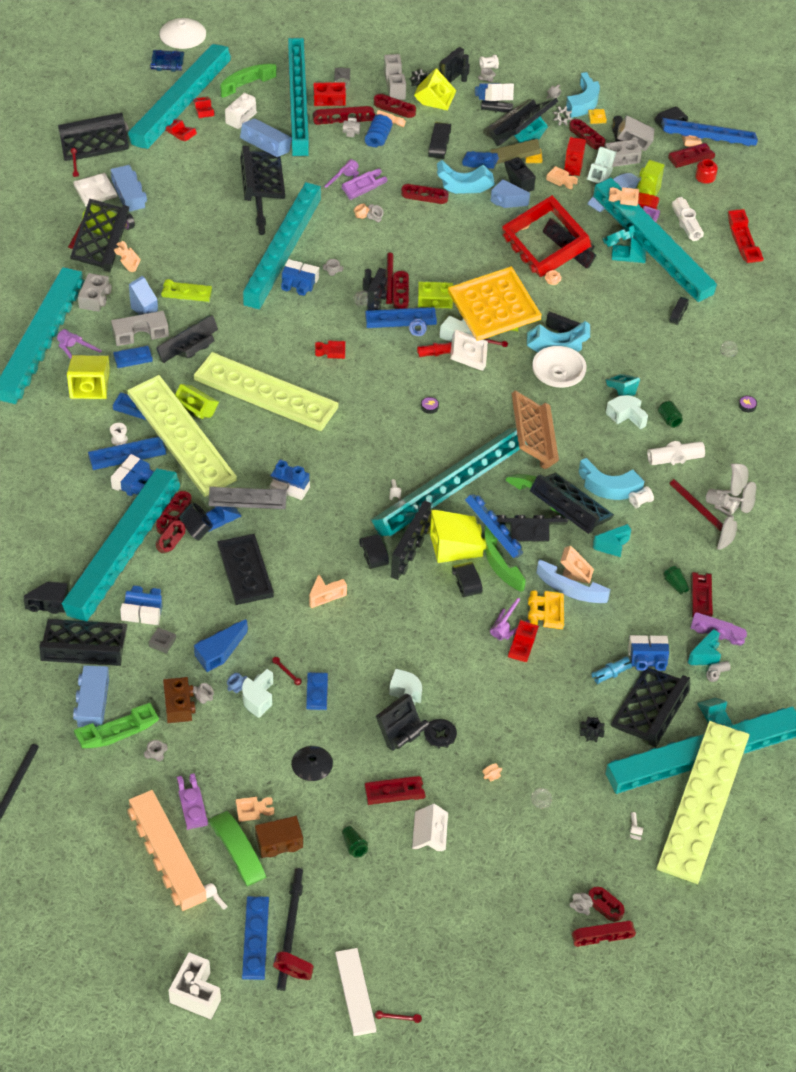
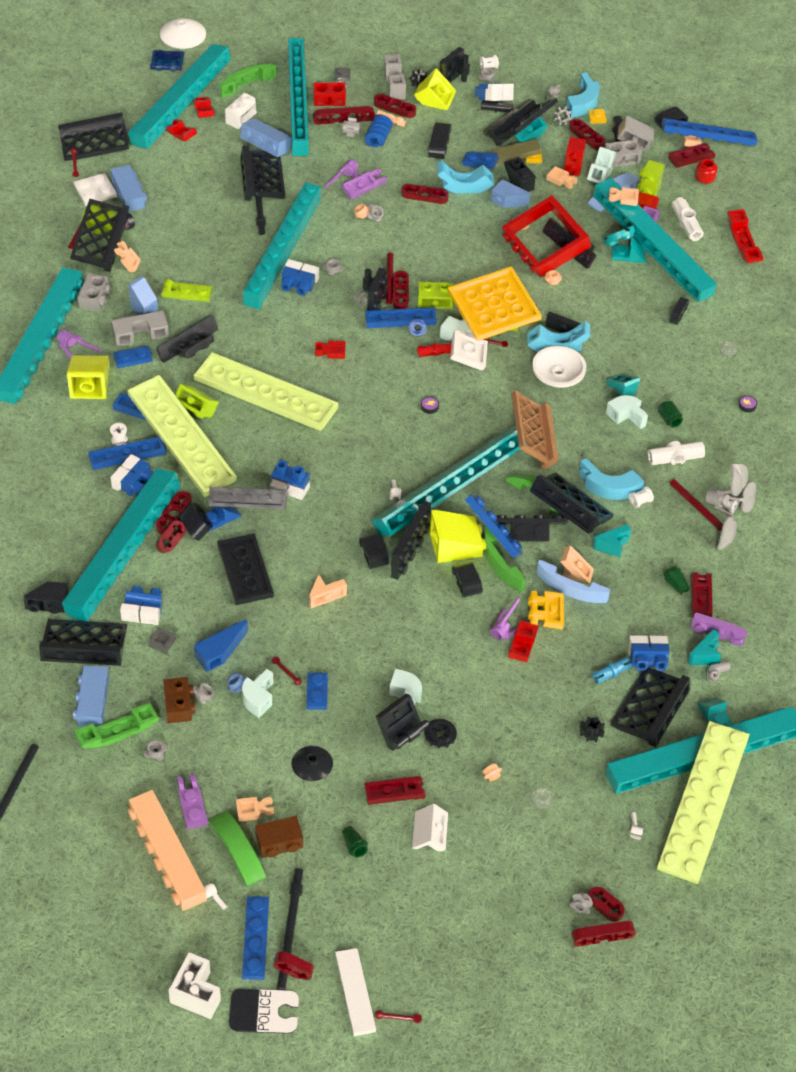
(258, 1011): none -> piece

